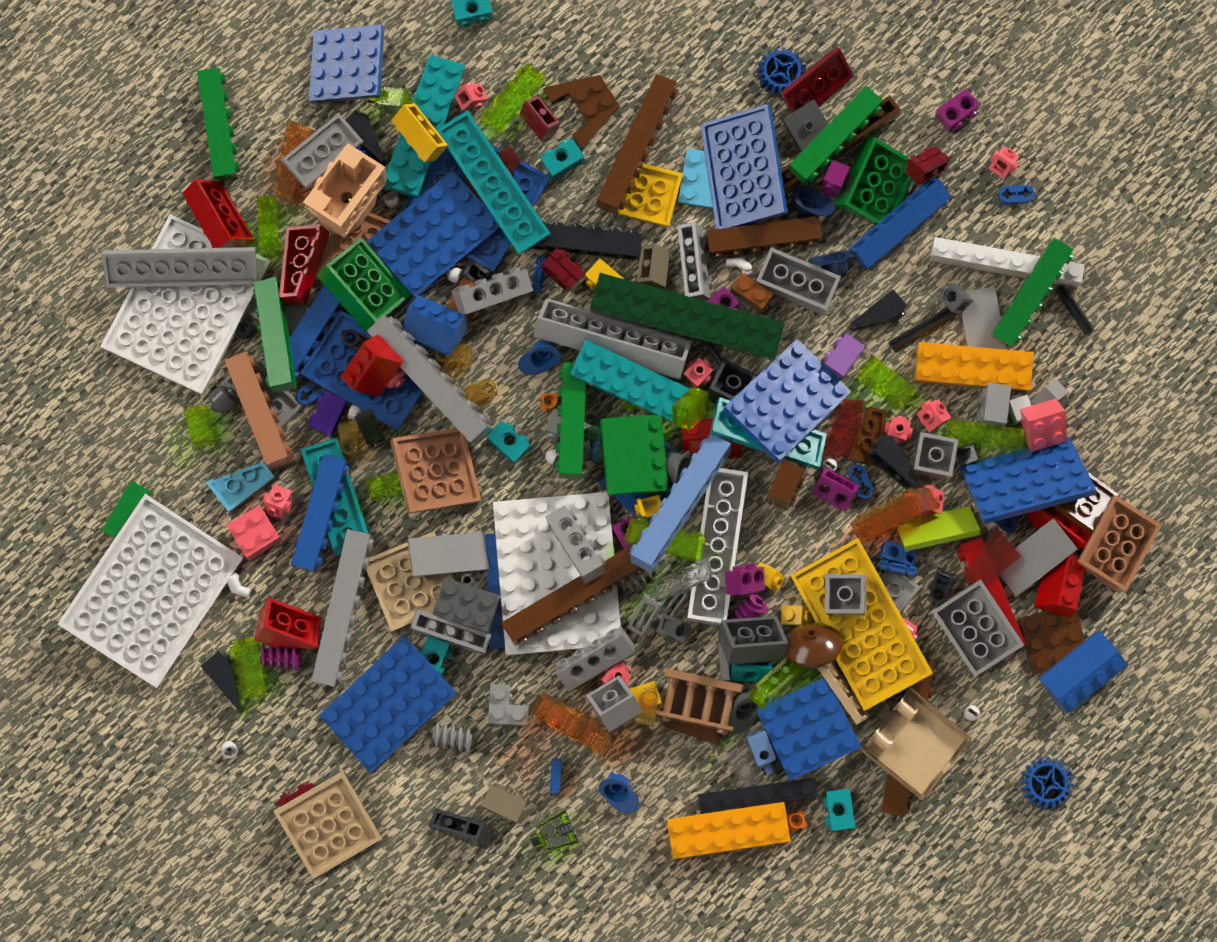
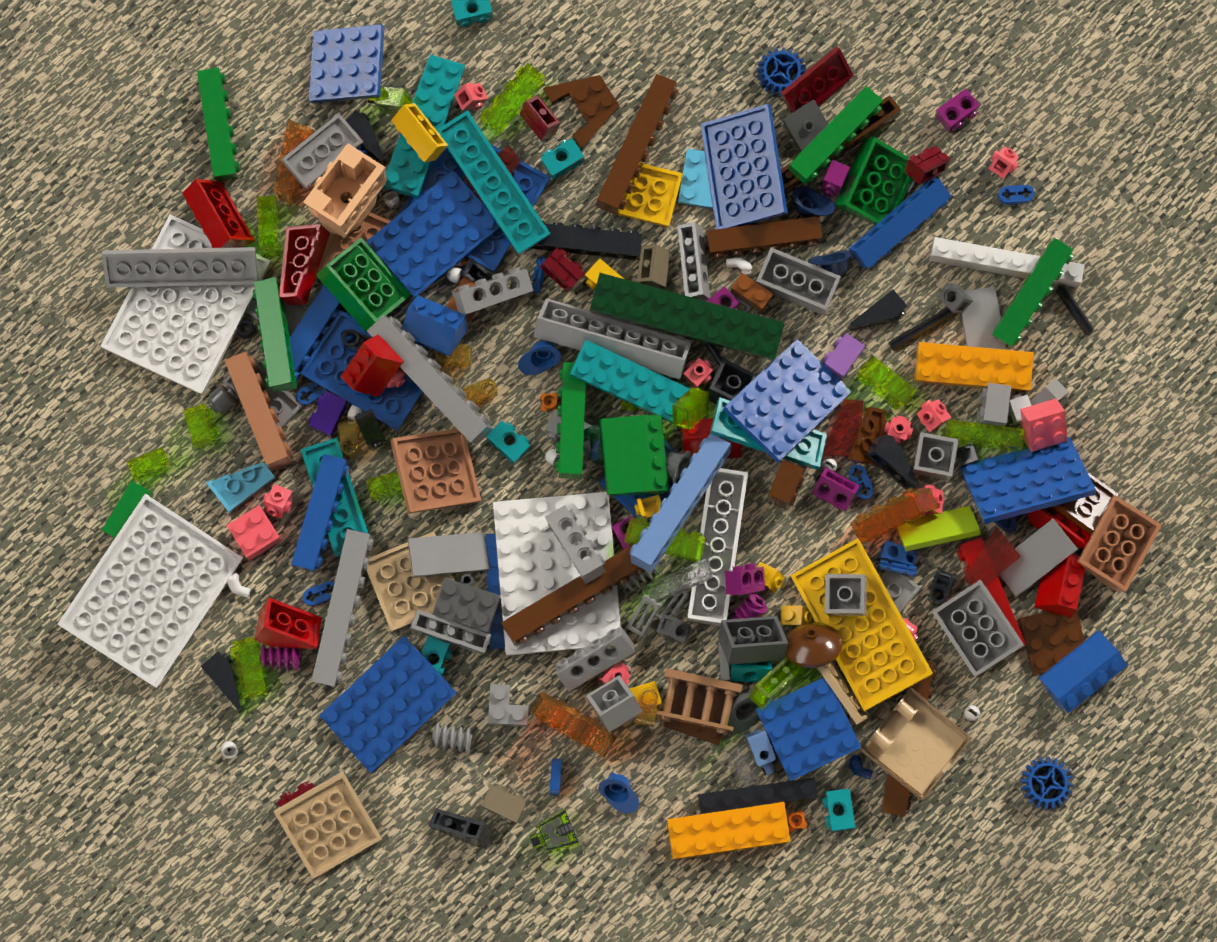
(149, 464): none -> clear neon green brick
(316, 590): none -> blue beam
(857, 768): none -> clear blue arm

